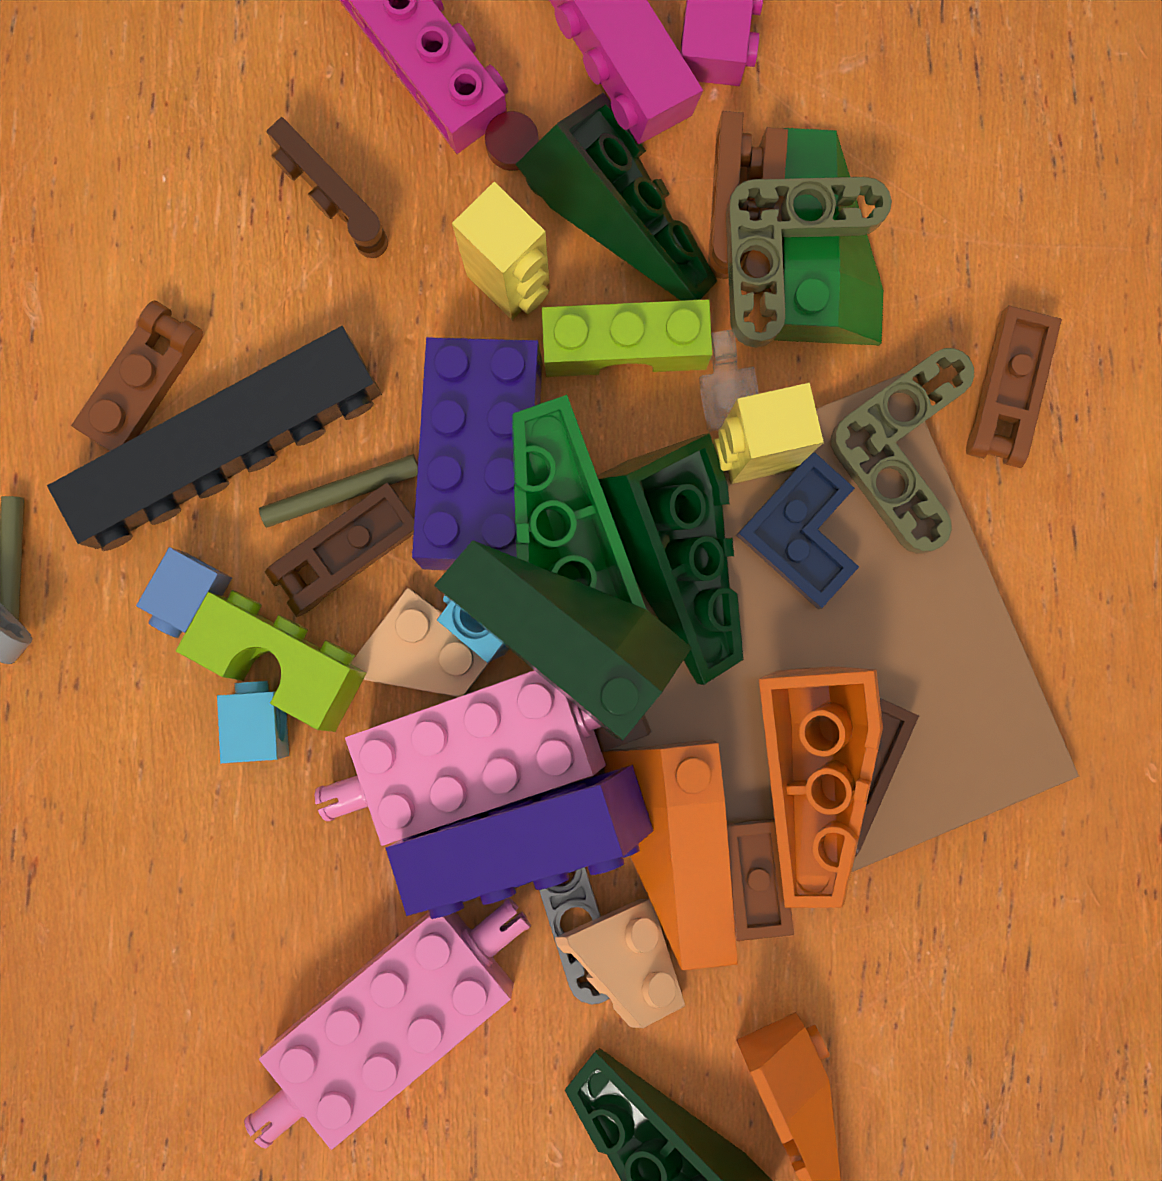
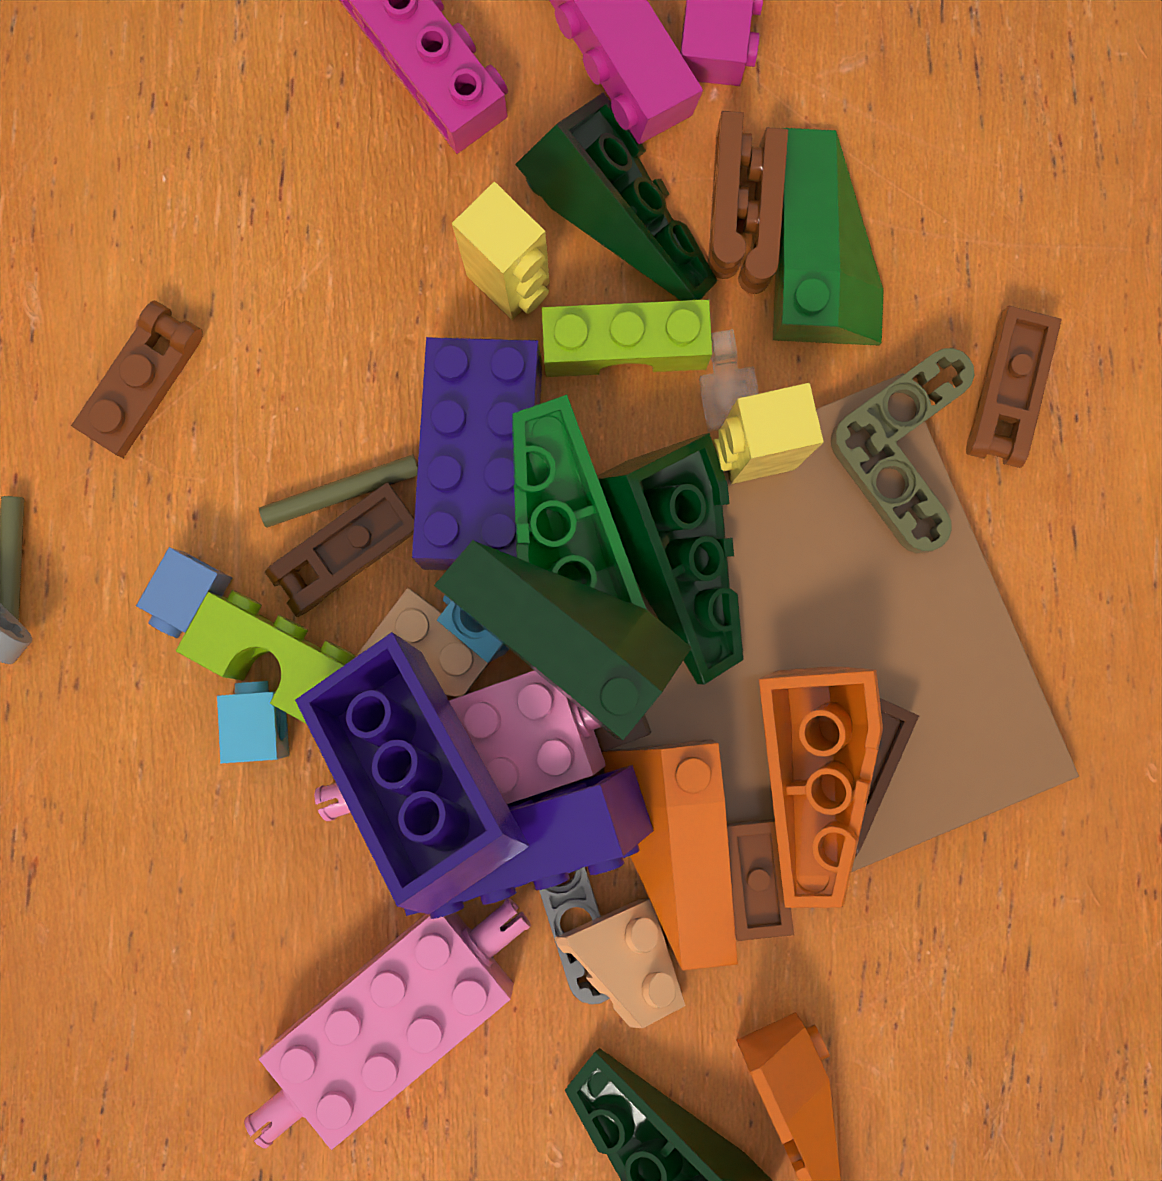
(214, 441): black brick -> none
(329, 190): reddish brown plate -> none
(410, 775): none -> dark purple brick
(510, 138): dark red tile -> none
(767, 234): olive beam -> none
(788, 533): dark blue plate -> none

